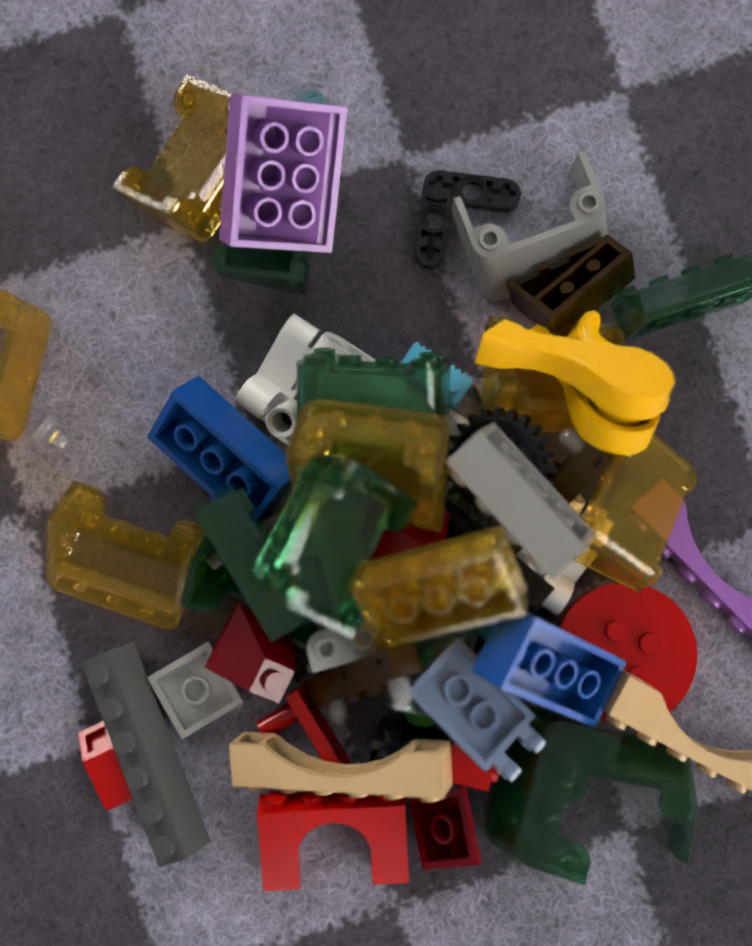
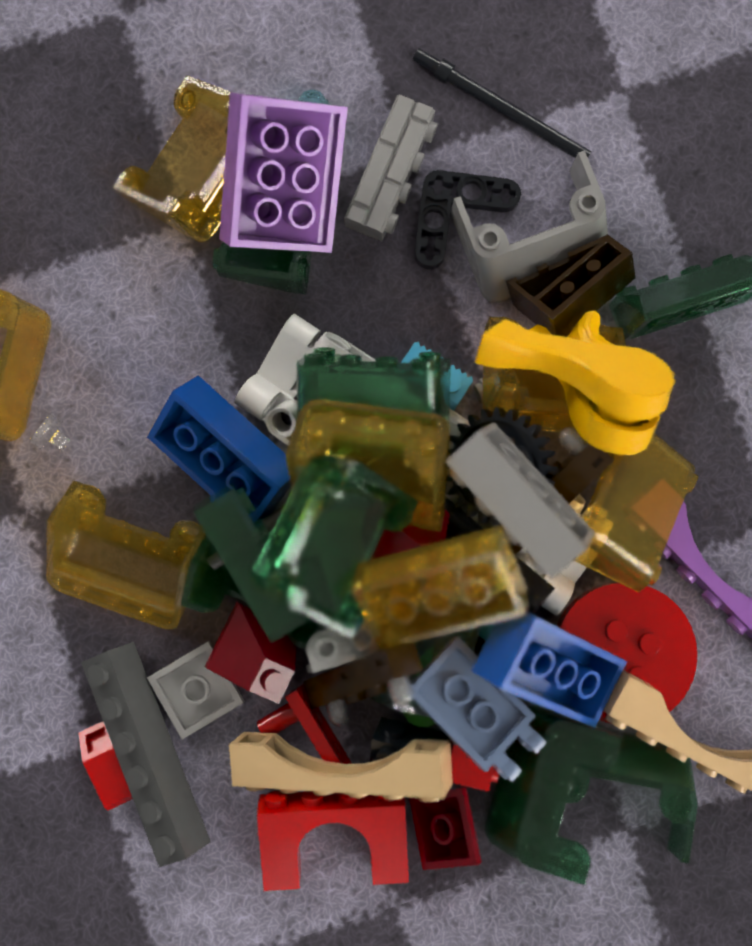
(390, 168): none -> light grey brick
(446, 71): none -> black bar

